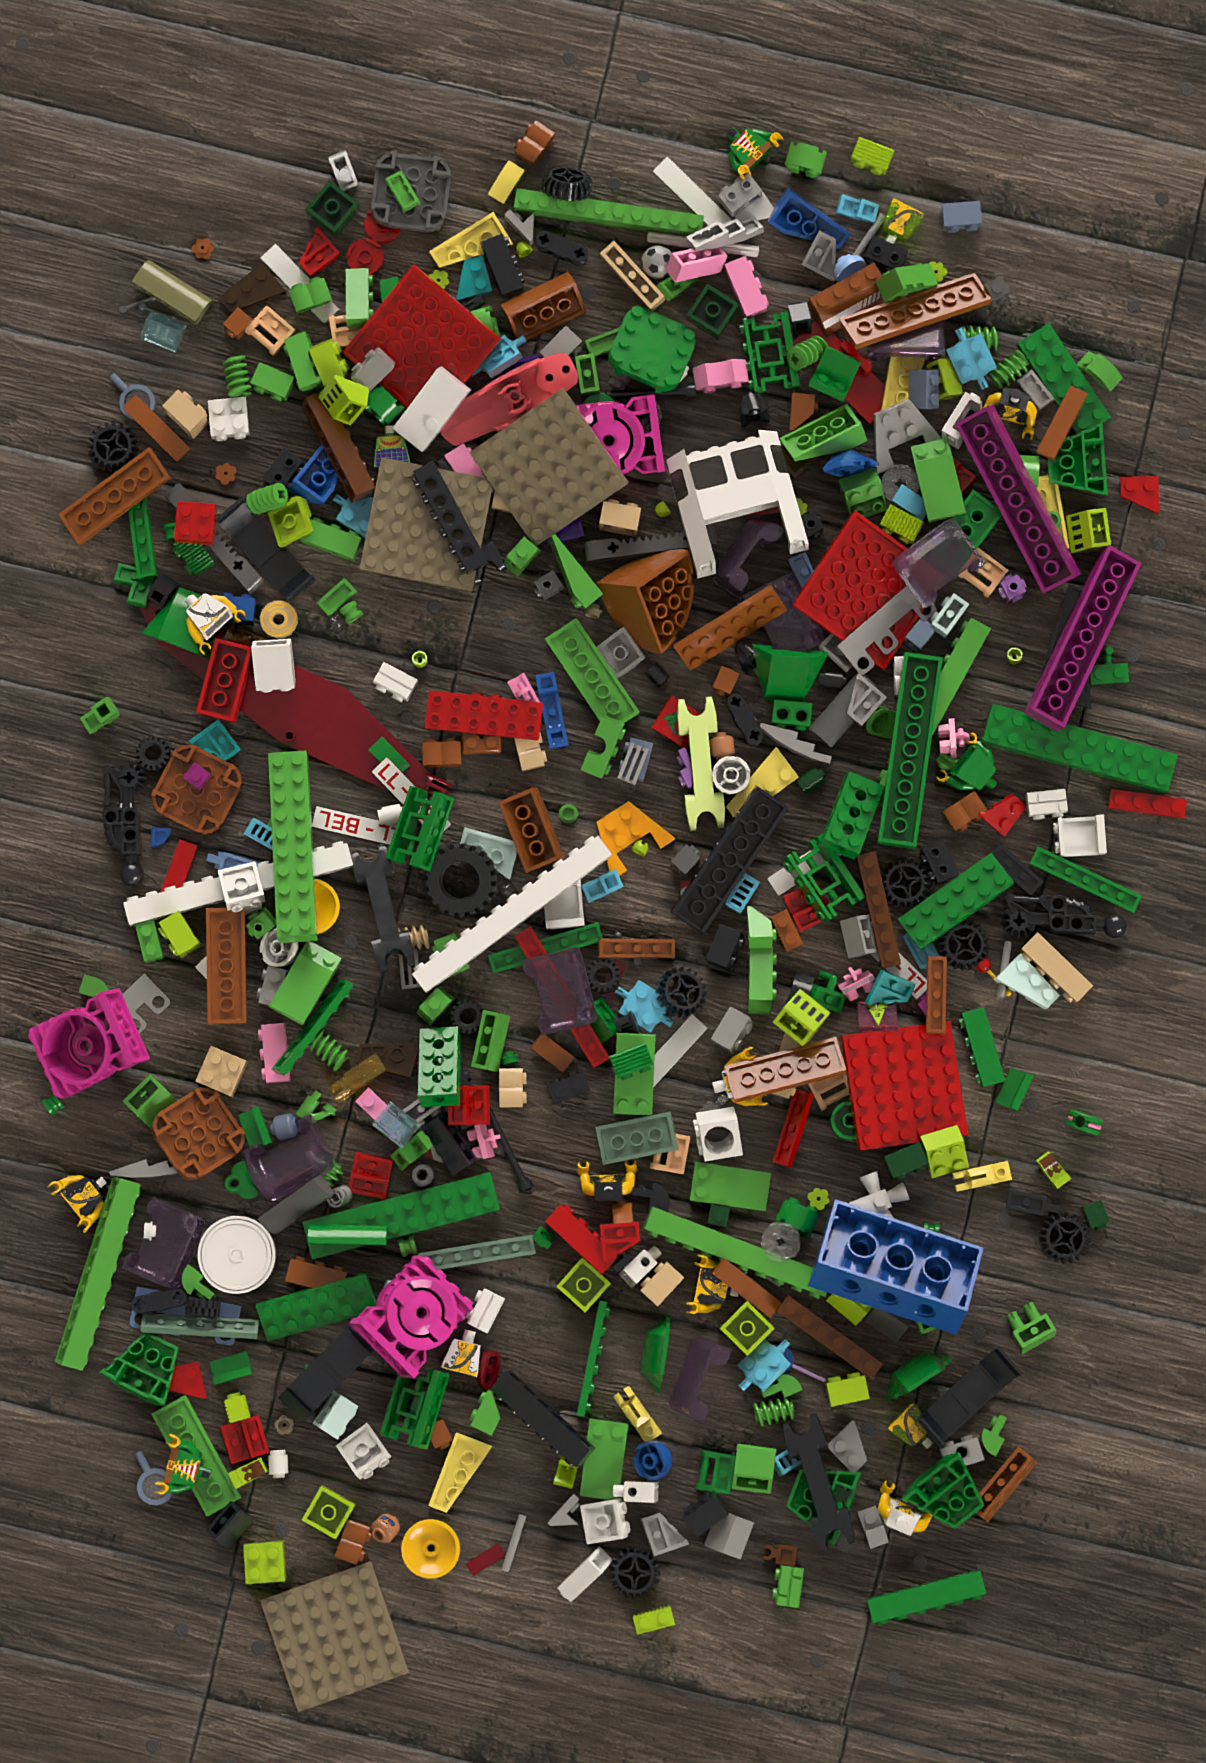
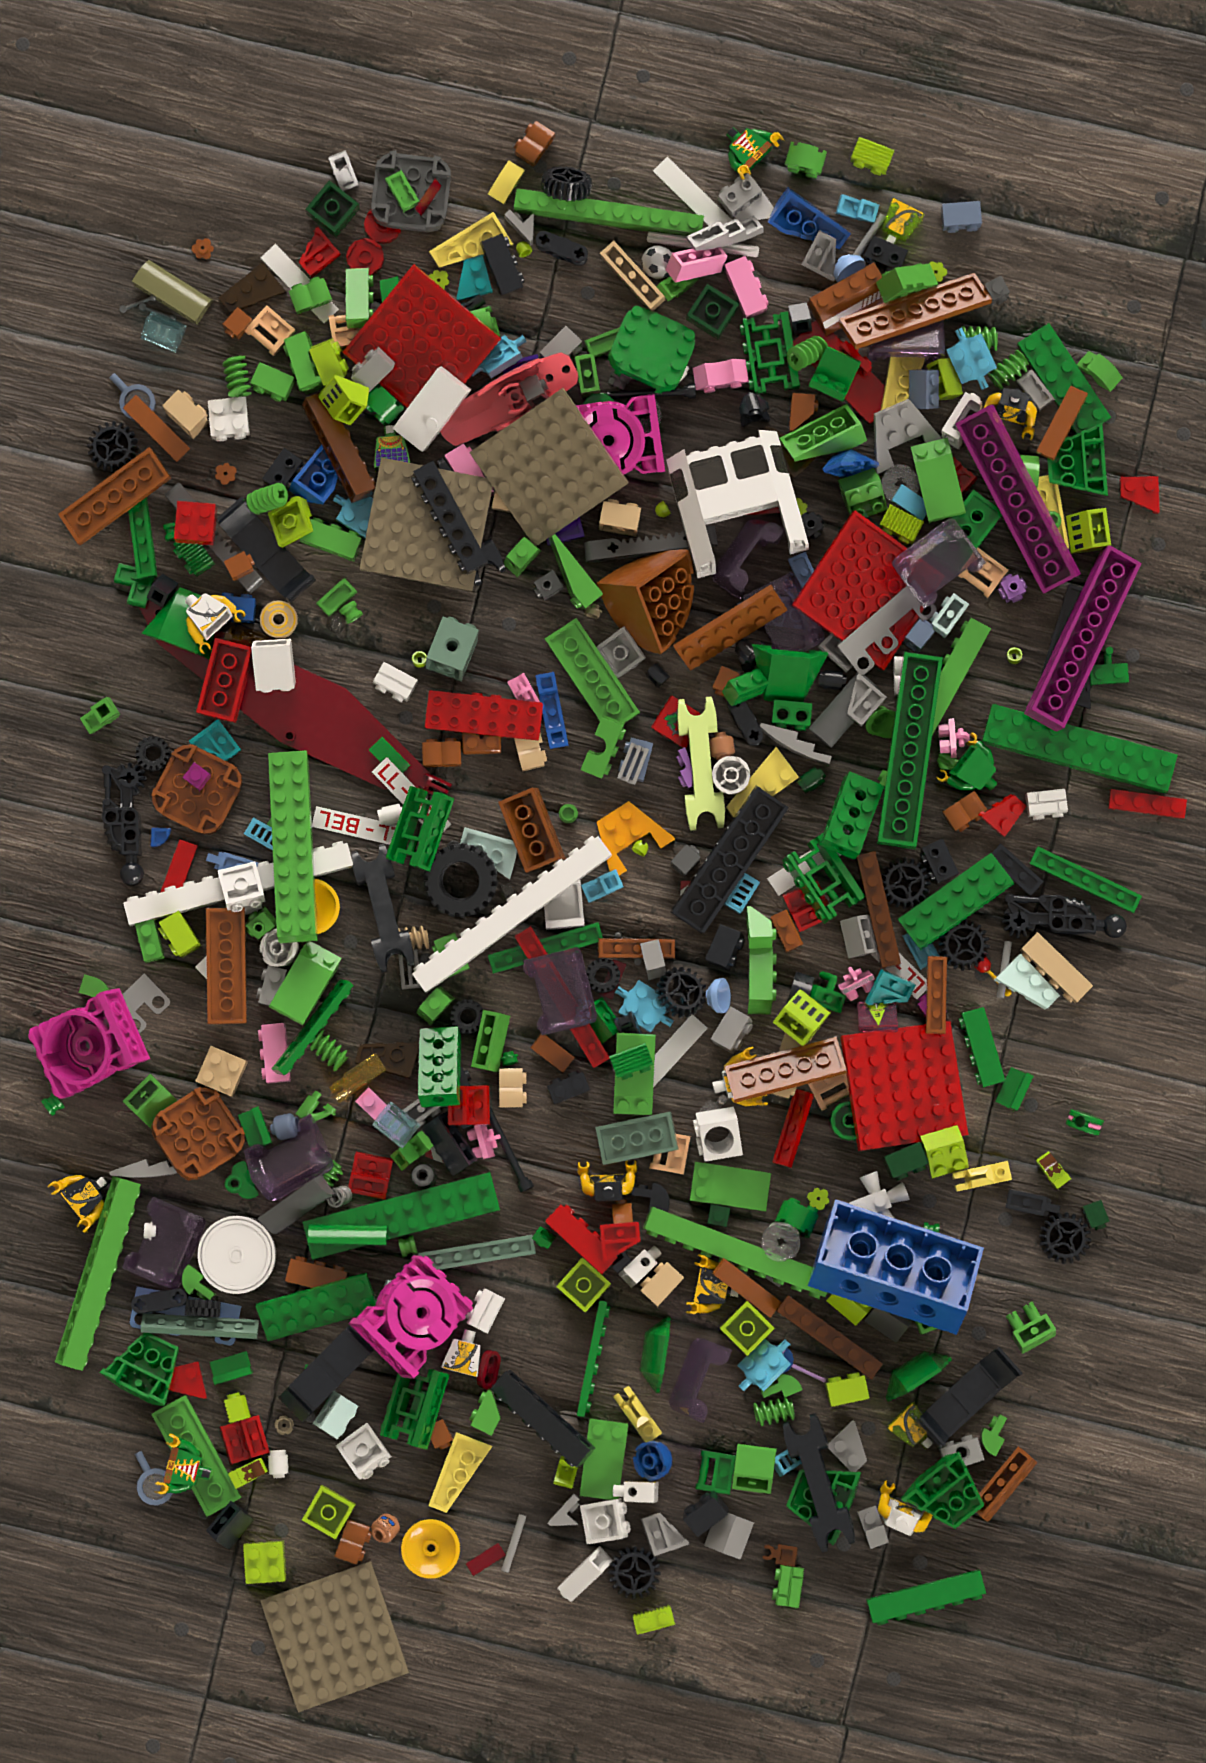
(239, 565): none -> dark orange brick
(428, 197): none -> dark red sticker
(455, 637): none -> sand green brick
(534, 390): none -> dark grey brick
(544, 307): dark orange slope -> none
(653, 959): none -> light grey slope
(719, 995): none -> light blue piece
(745, 687): none -> green brick
(1080, 836): white panel -> none

